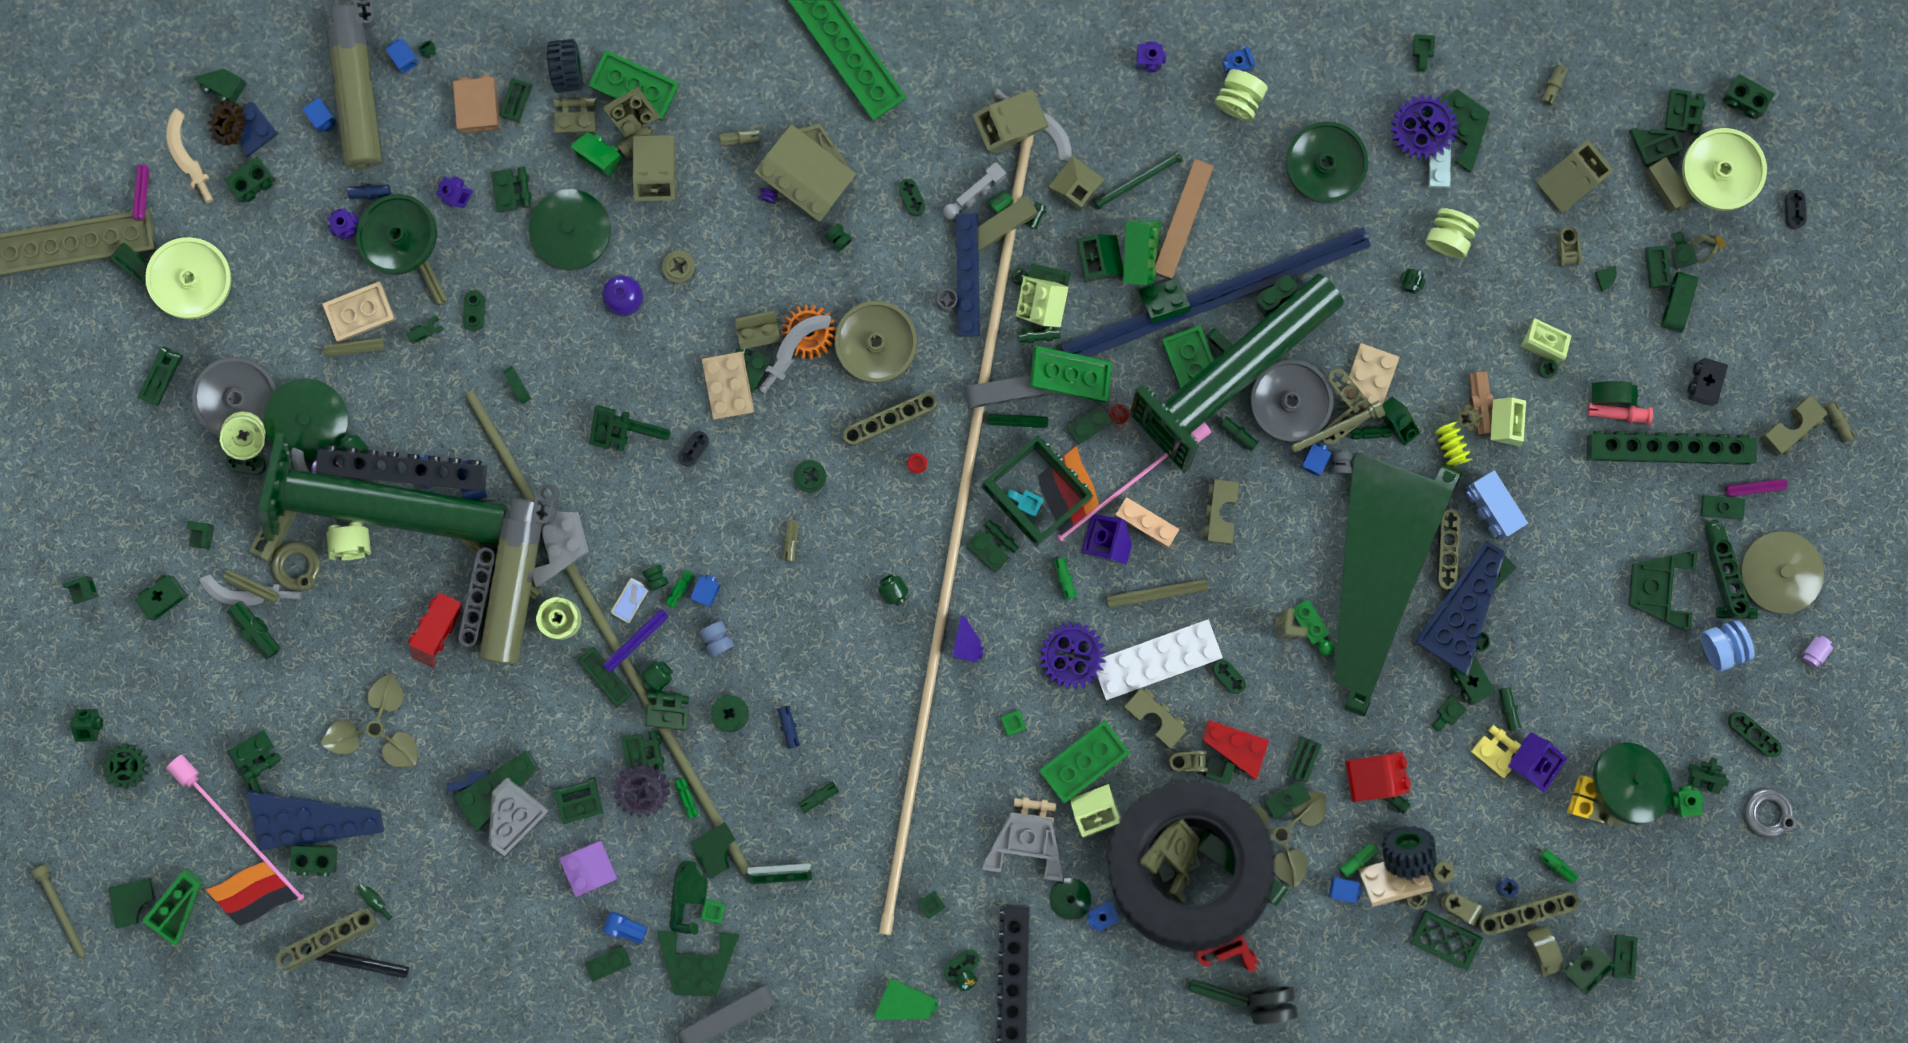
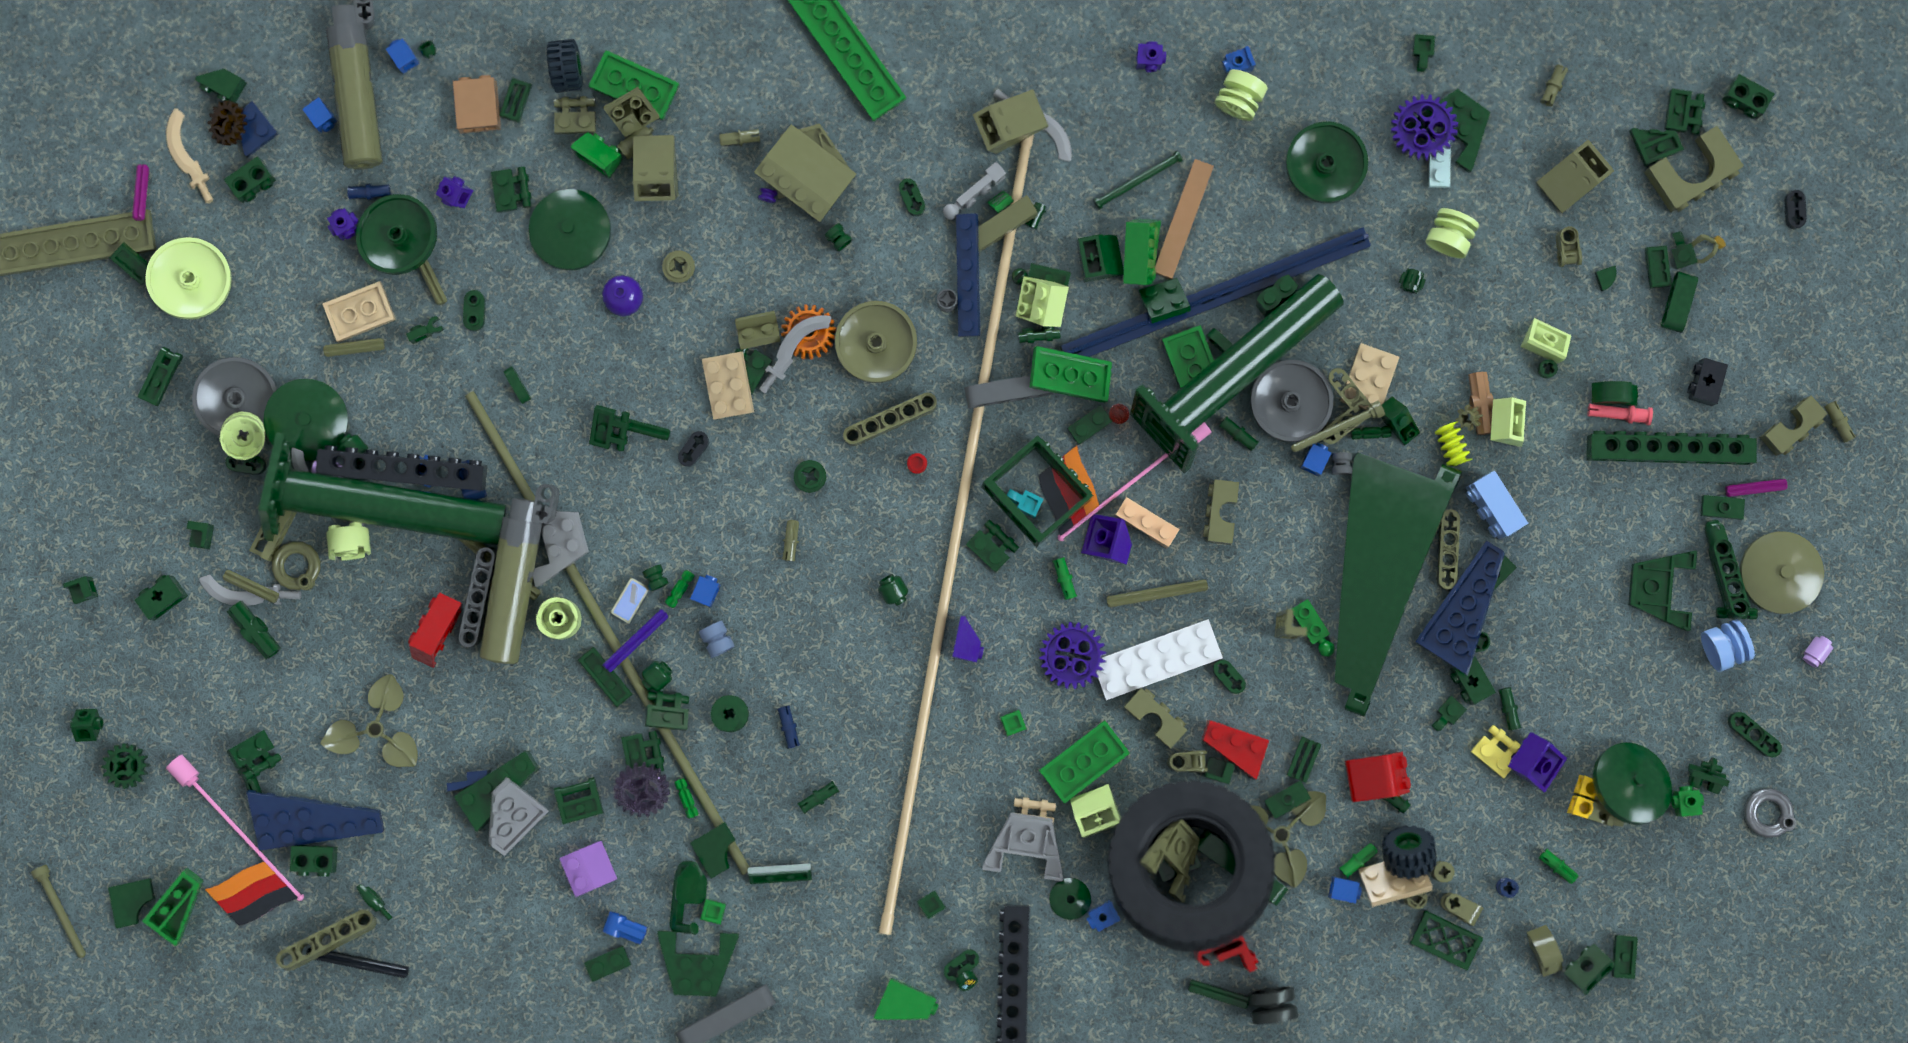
(1018, 420): dark green axle -> none
(1076, 183): olive slope -> none
(1538, 912): olive beam -> none
(1724, 169): yellowish green dish -> none

